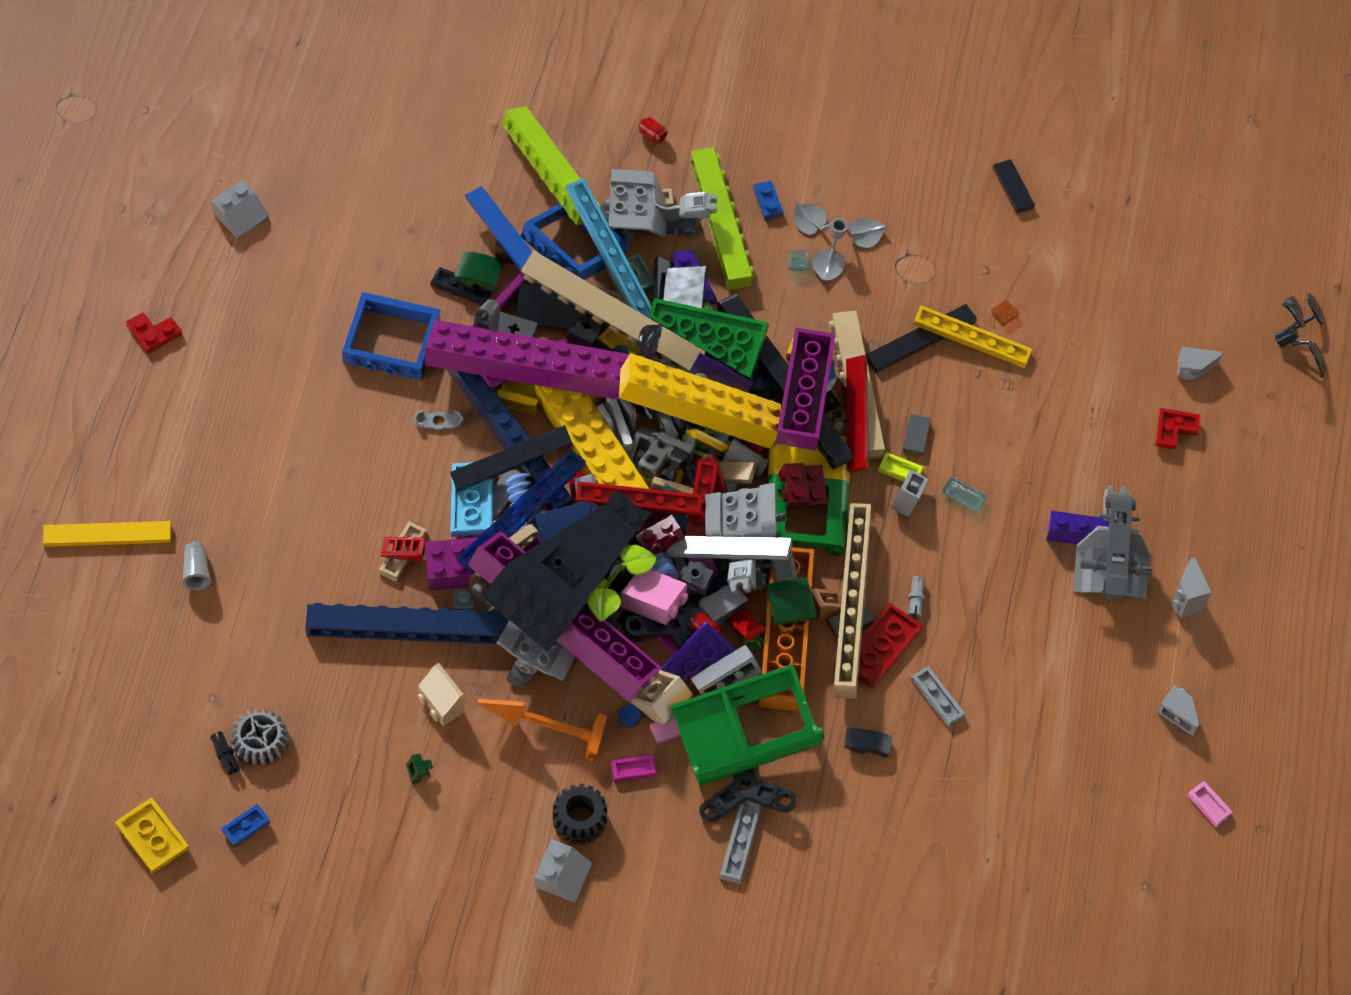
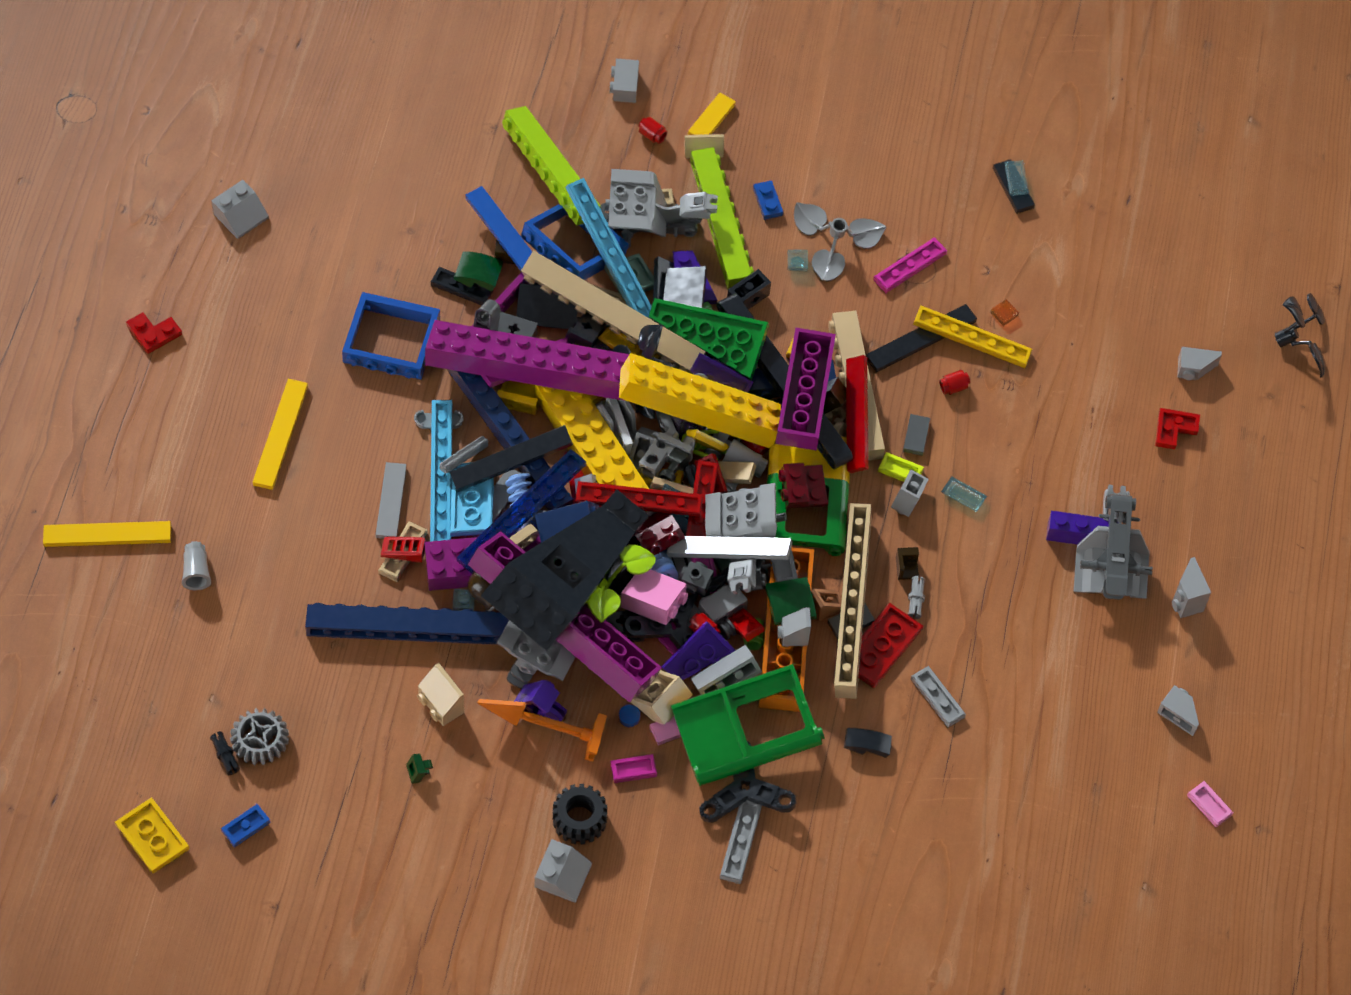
(280, 434): none -> yellow tile
(391, 500): none -> light grey tile
(440, 482): none -> medium azure tile
(464, 454): none -> light grey axle
(540, 699): none -> dark purple brick
(625, 80): none -> light grey brick
(698, 142): none -> tan slope
(712, 116): none -> yellow tile
(727, 629): none -> dark grey bush
(752, 289): none -> black brick
(795, 628): none -> light grey slope
(907, 562): none -> dark brown panel
(910, 265): none -> dark pink tile
(954, 382): none -> red brick
(1016, 177): none -> clear light blue tile

